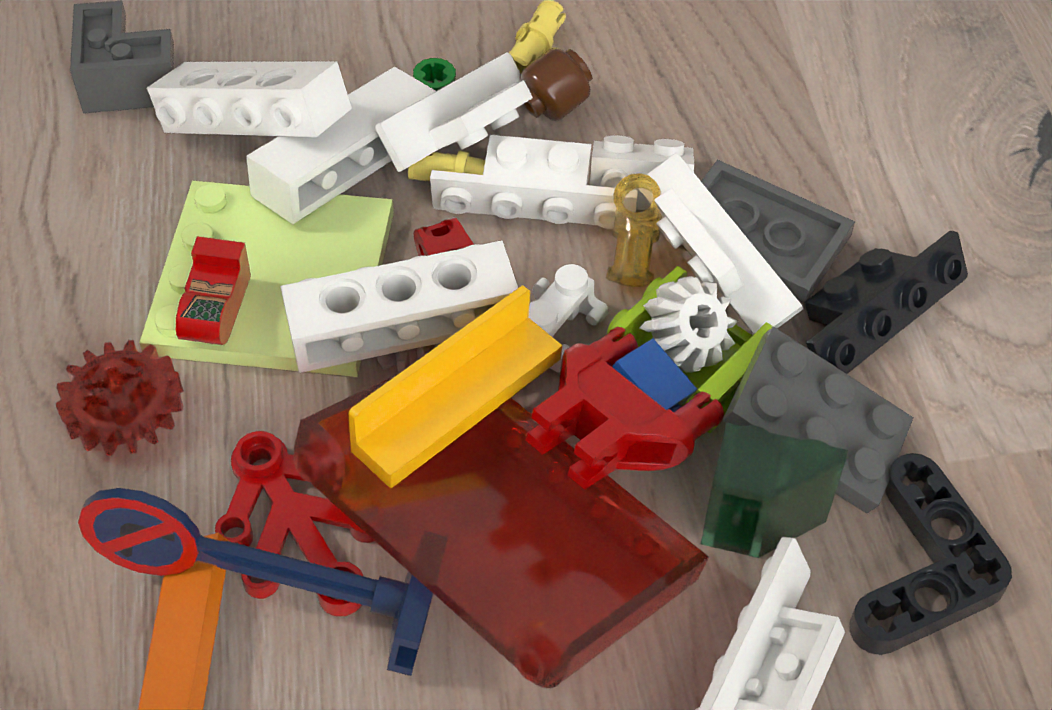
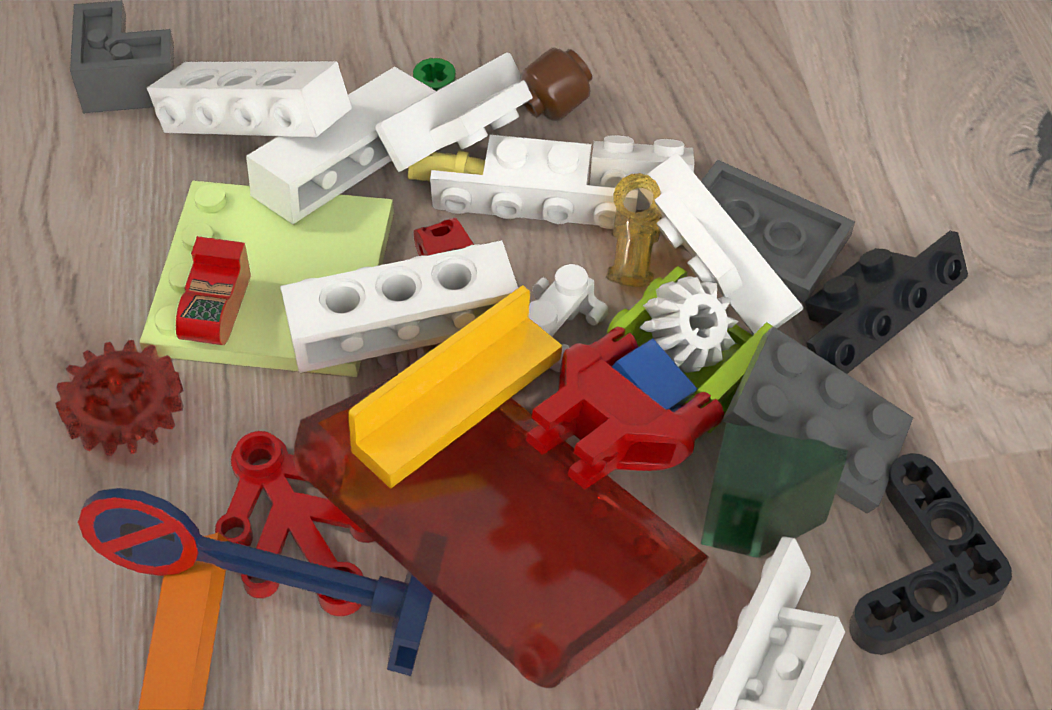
(537, 35): light yellow pin -> none

